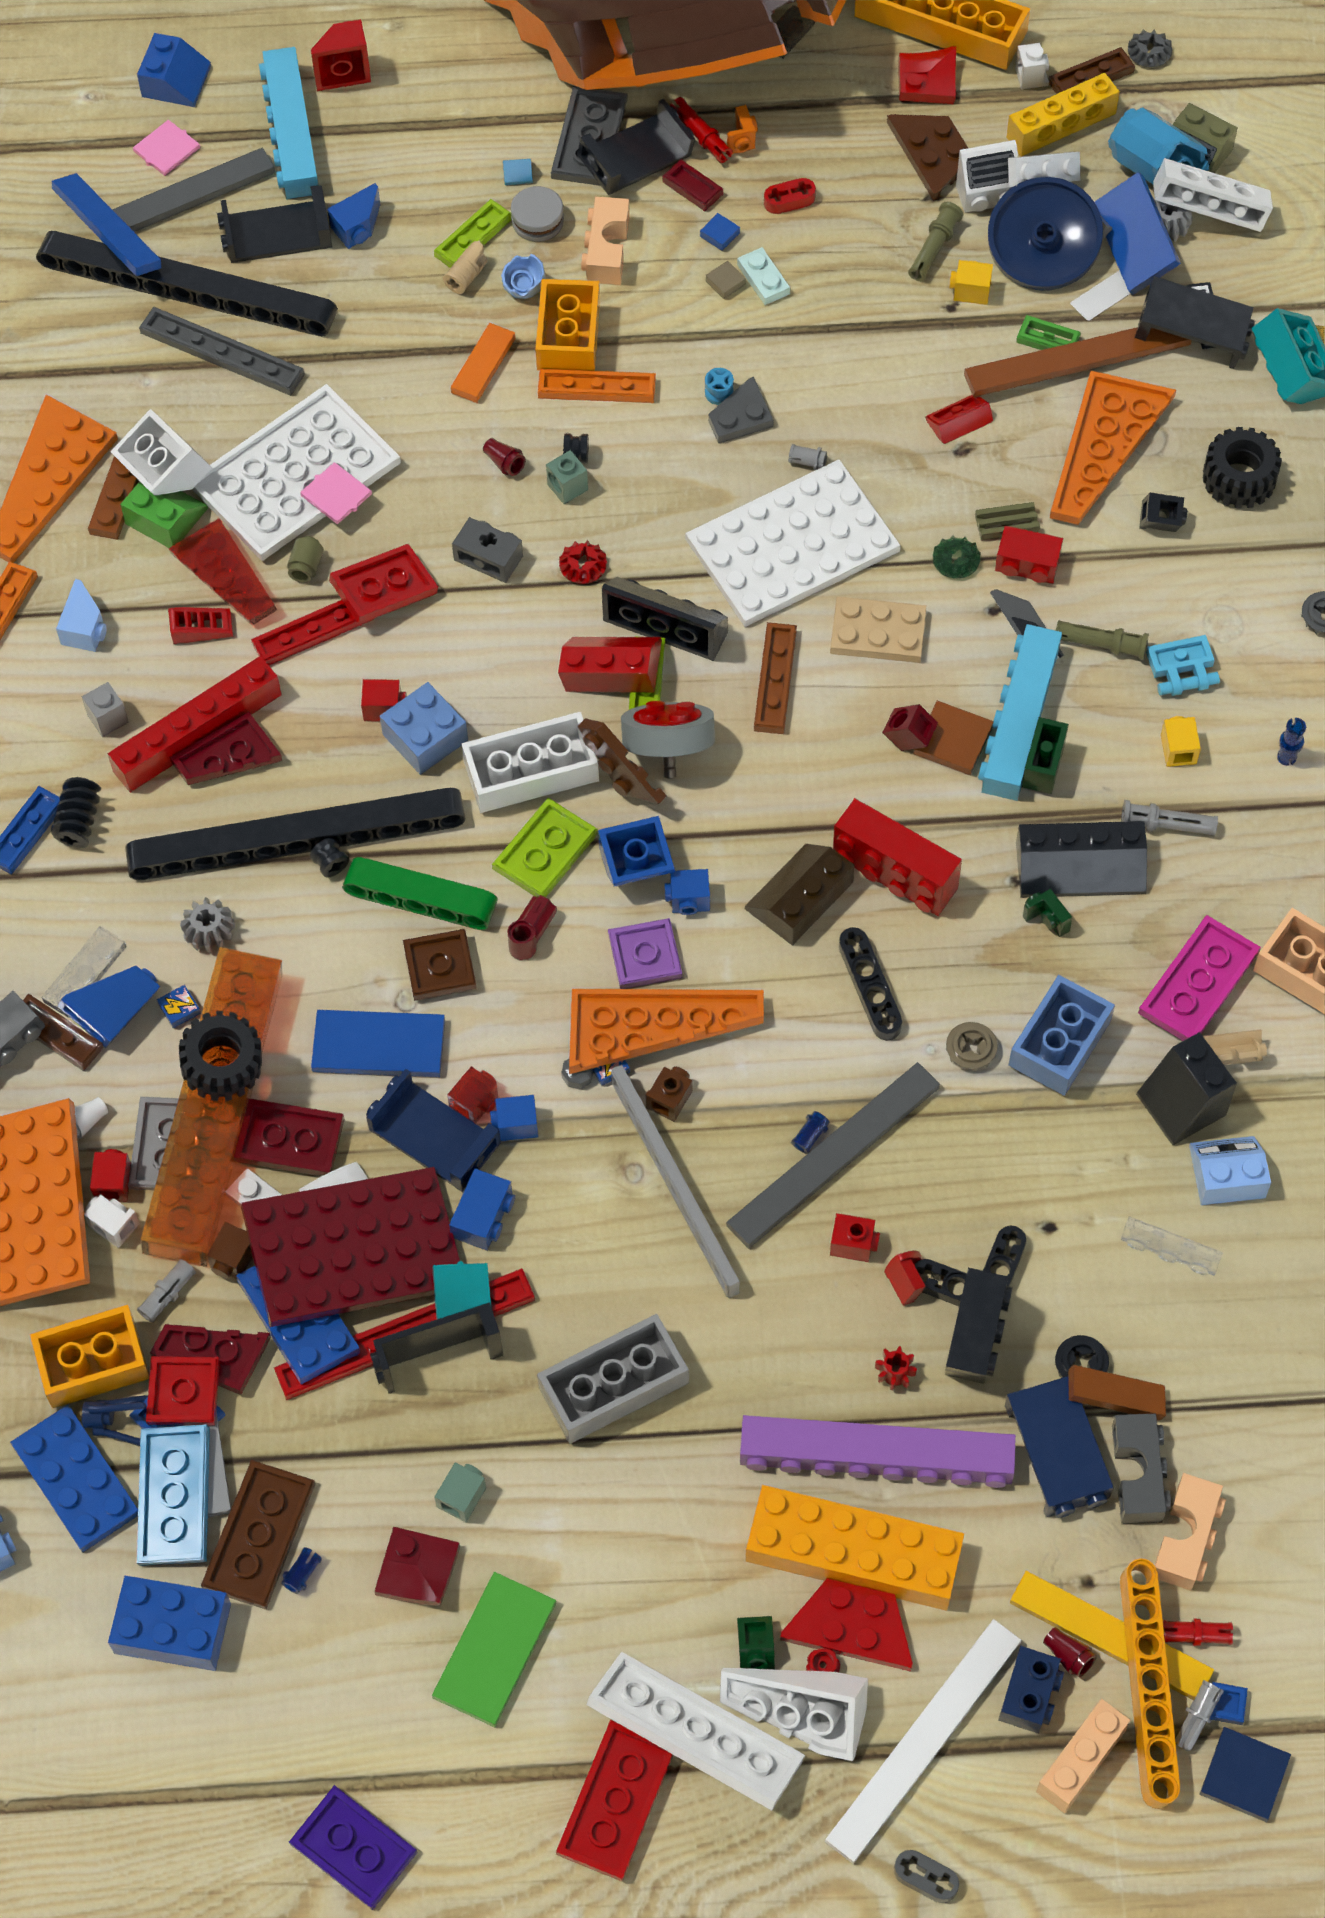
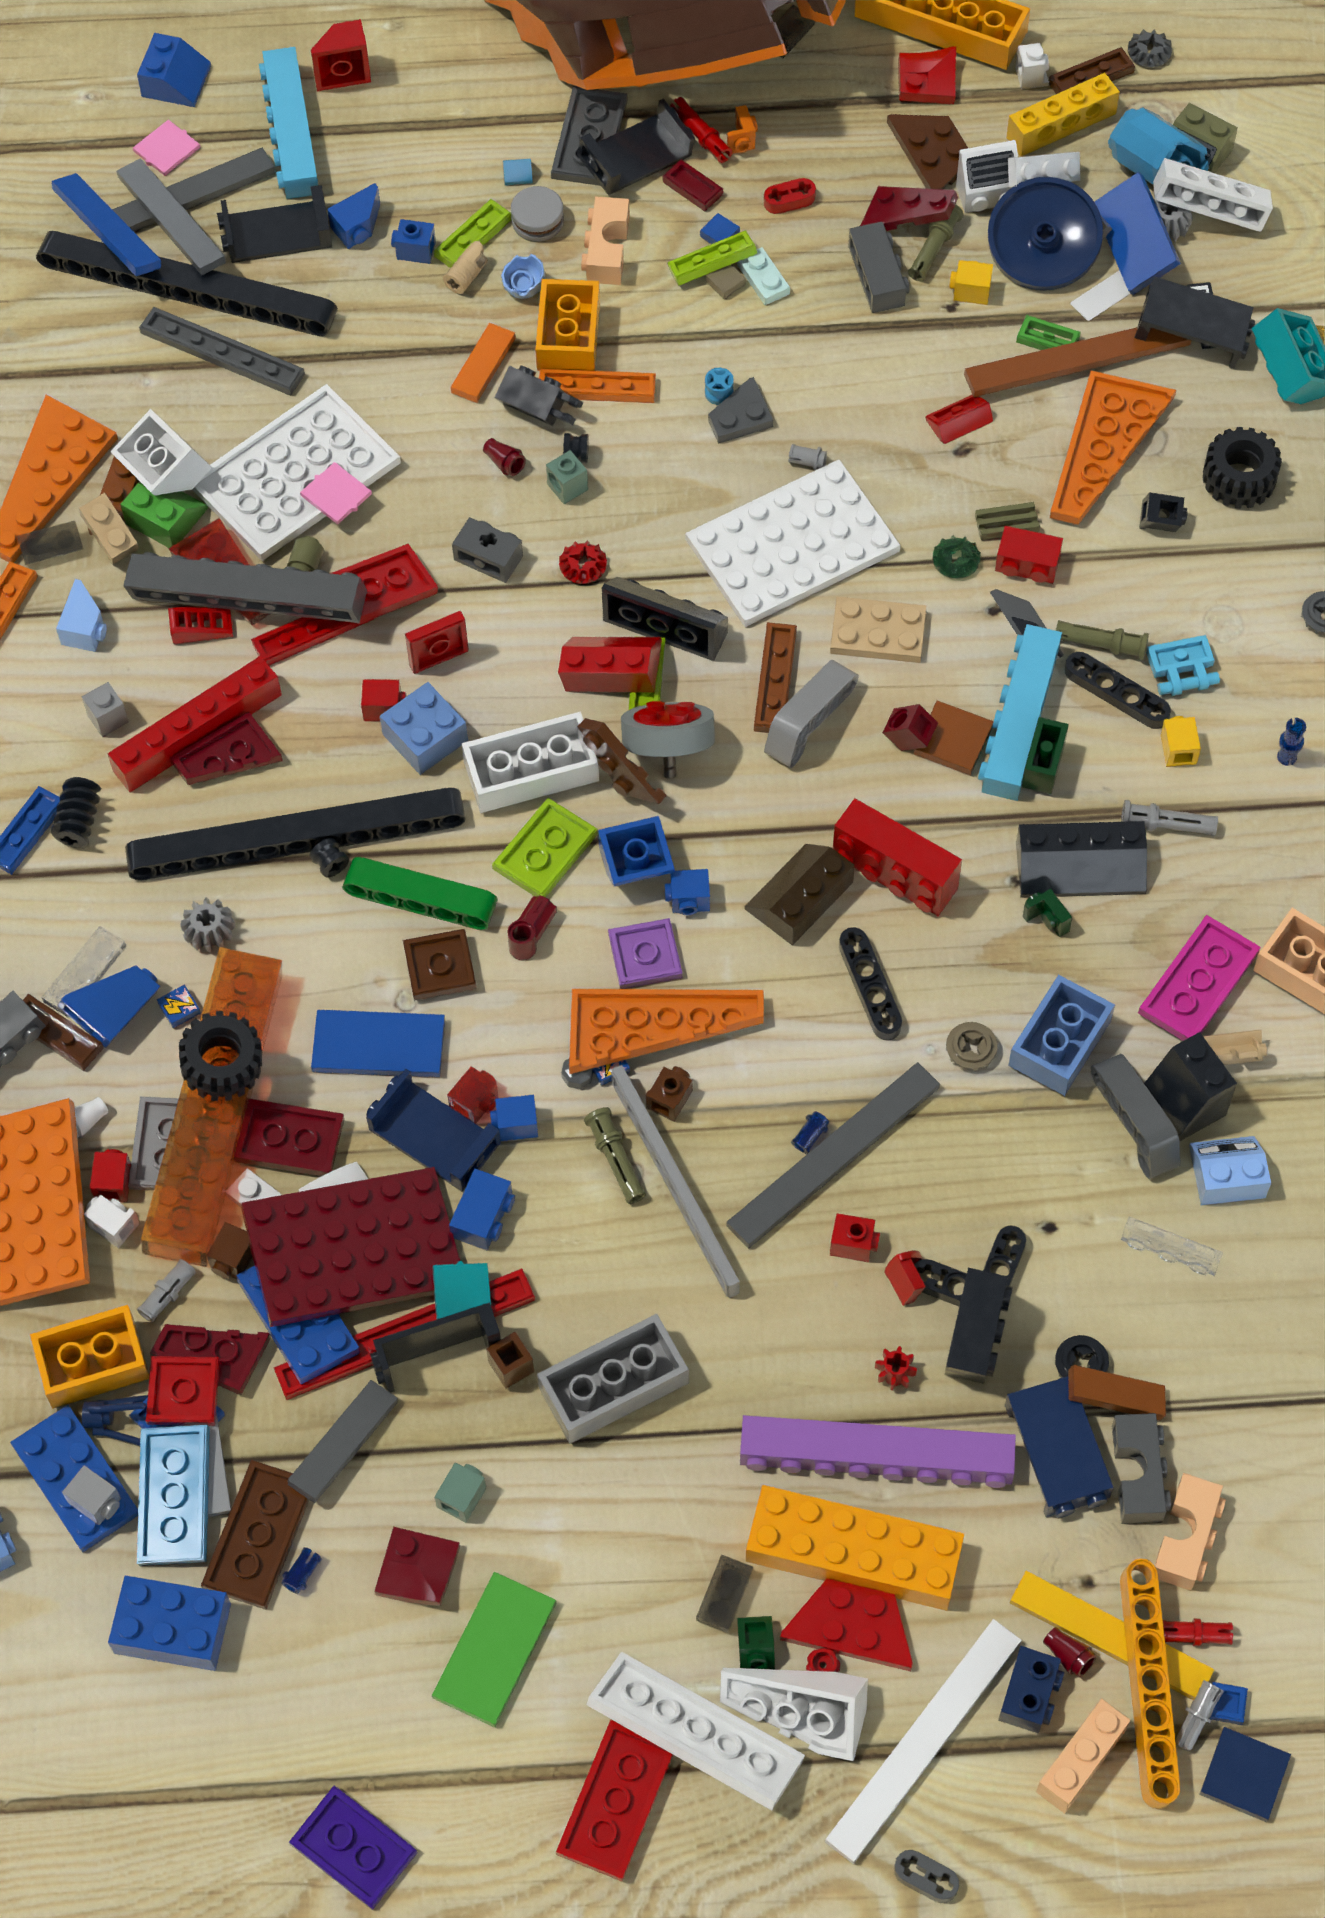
(50, 542): none -> clear smoke plate
(92, 1495): none -> light grey brick
(108, 528): none -> tan brick
(171, 217): none -> tile
(245, 587): none -> dark grey brick
(342, 1441): none -> dark grey tile
(414, 241): none -> blue brick
(437, 642): none -> red tile
(510, 1360): none -> reddish brown brick
(534, 396): none -> black hinge
(609, 1141): none -> olive pin
(712, 257): none -> lime tile
(724, 1593): none -> clear smoke plate
(807, 711): none -> light grey beam
(878, 267): none -> dark grey brick
(907, 205): none -> dark red wing
(1120, 686): none -> black beam
(1140, 1114): none -> dark grey beam

